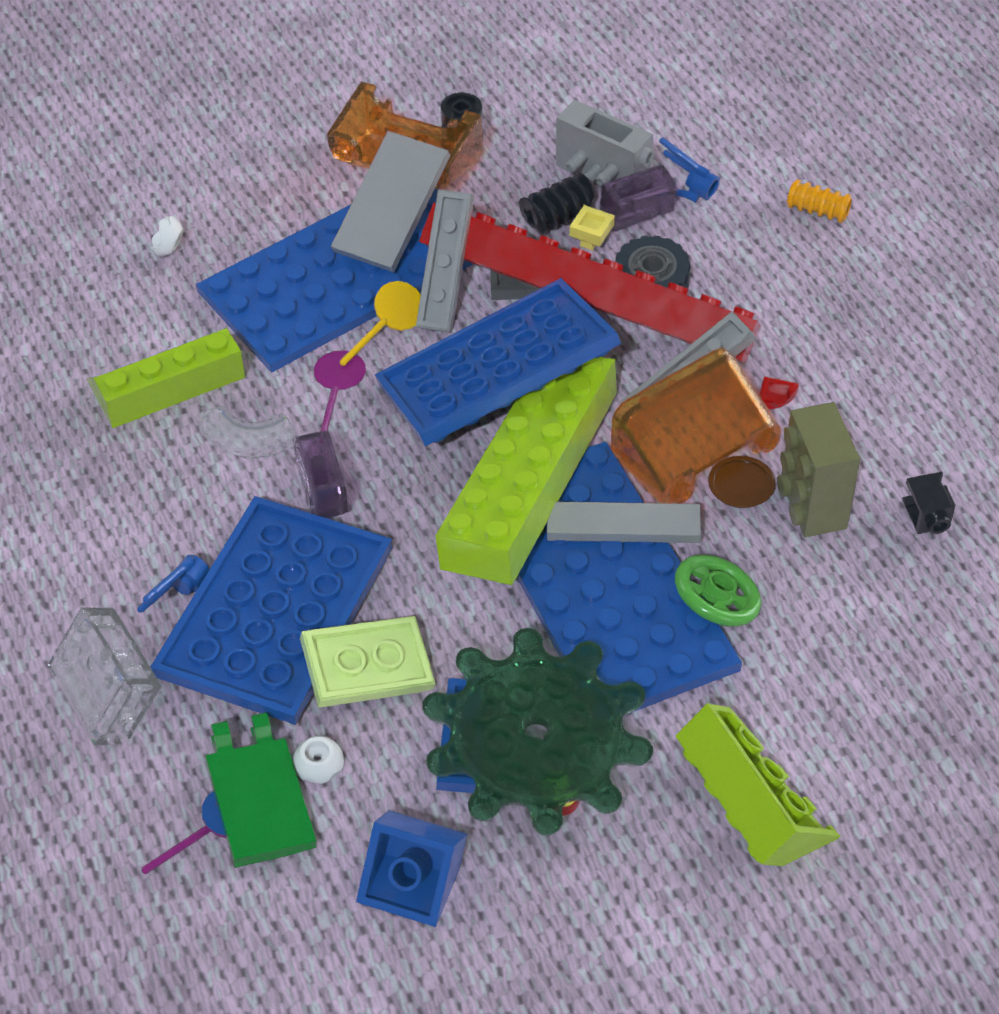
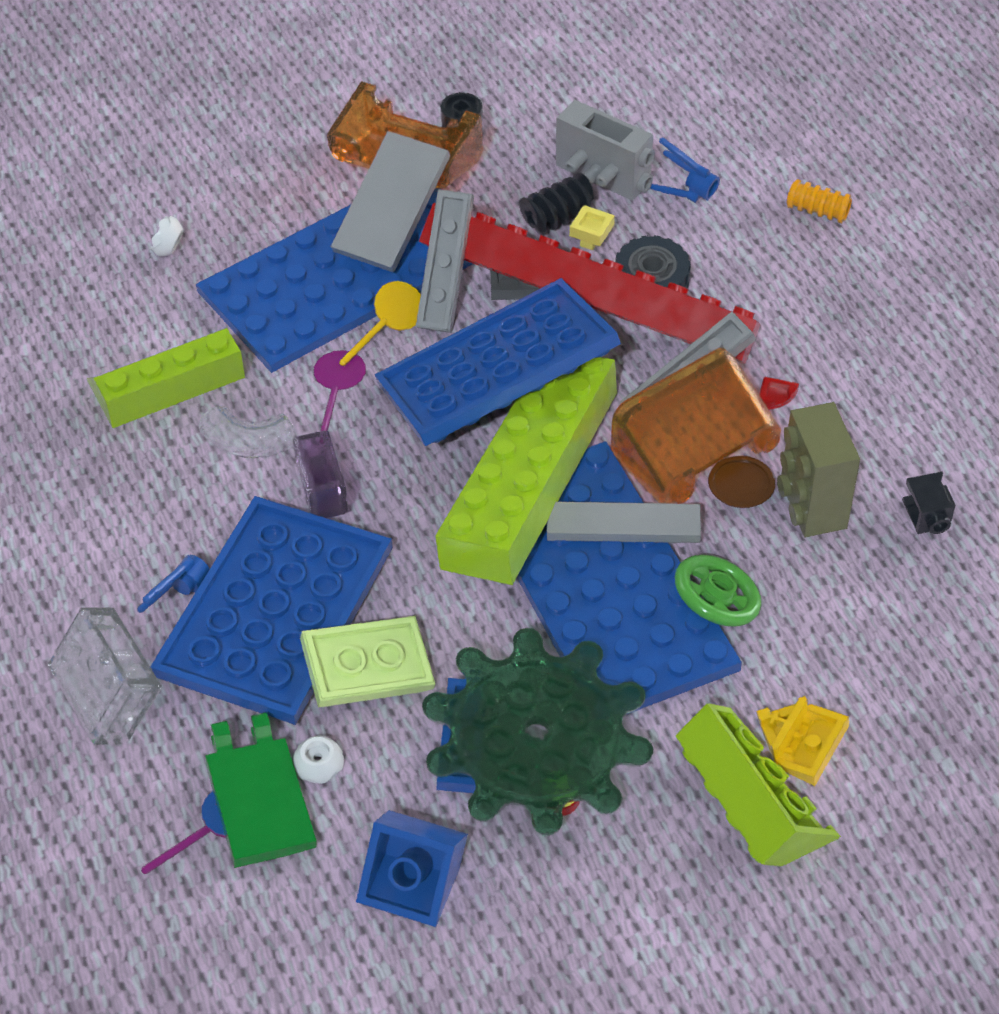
(639, 196): clear purple brick -> none
(802, 737): none -> yellow slope

